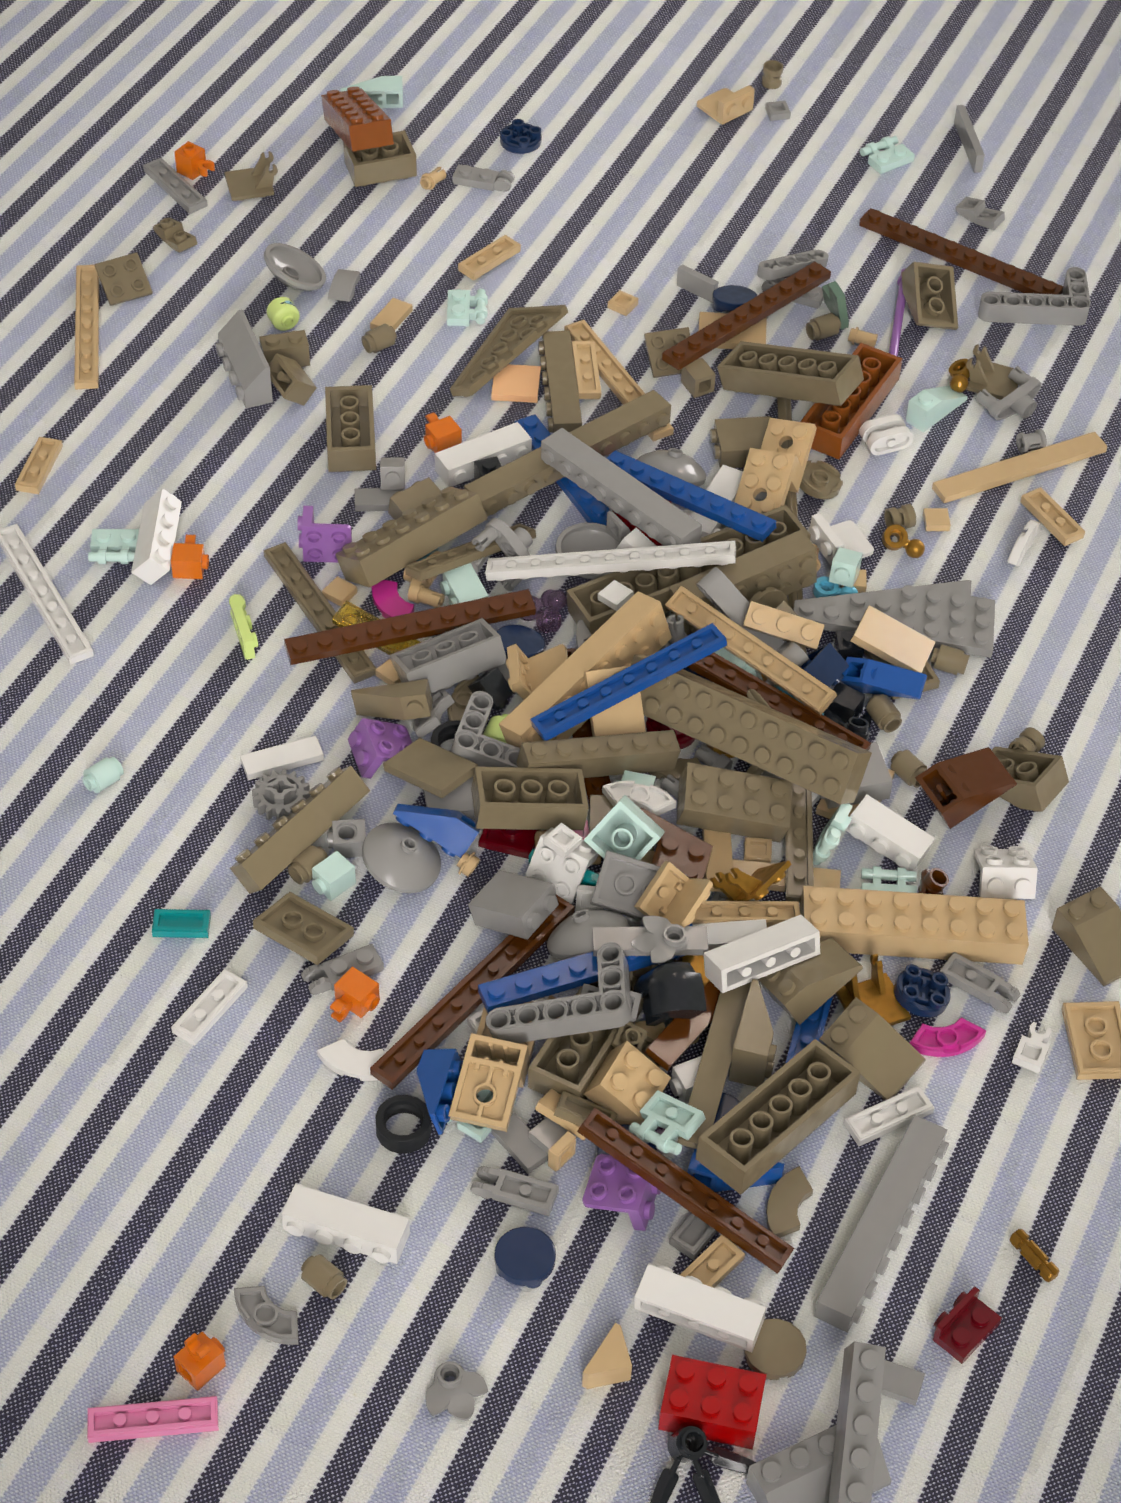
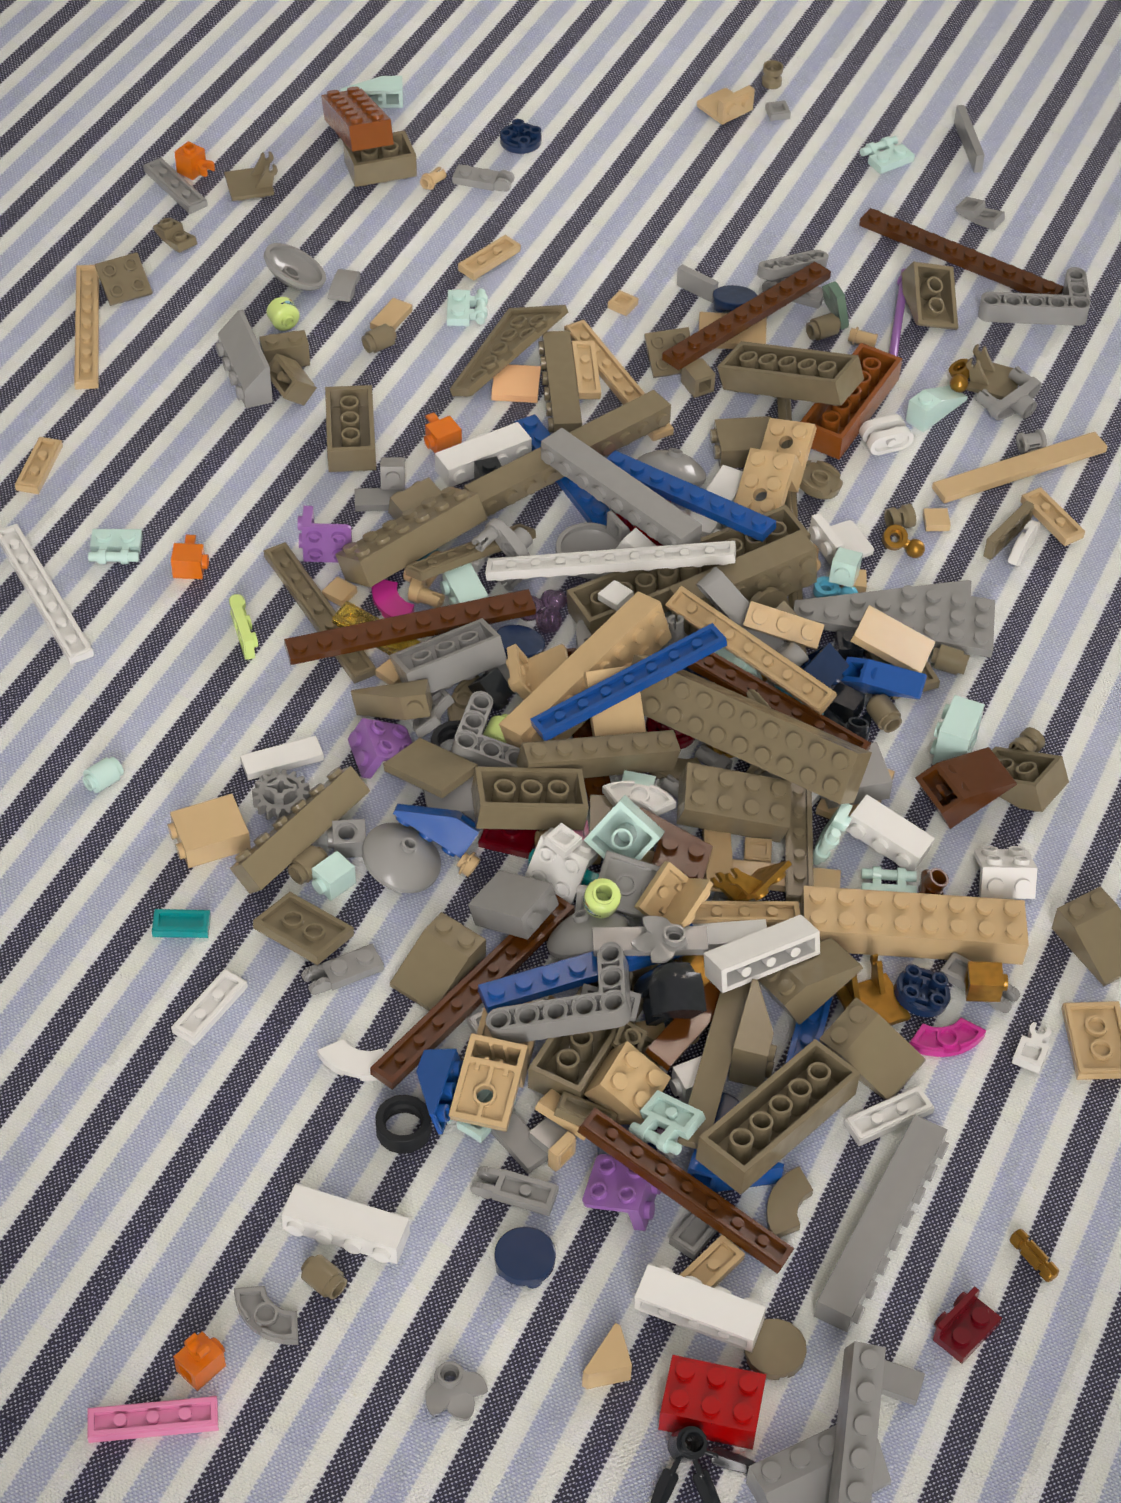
(156, 537): white brick -> none
(209, 831): none -> tan brick
(354, 993): orange brick -> none
(438, 961): none -> dark tan slope
(601, 898): none -> yellowish green head
(907, 767): dark tan brick -> none
(958, 730): none -> light aqua brick
(985, 981): none -> pearl gold brick
(1008, 530): none -> dark tan tile

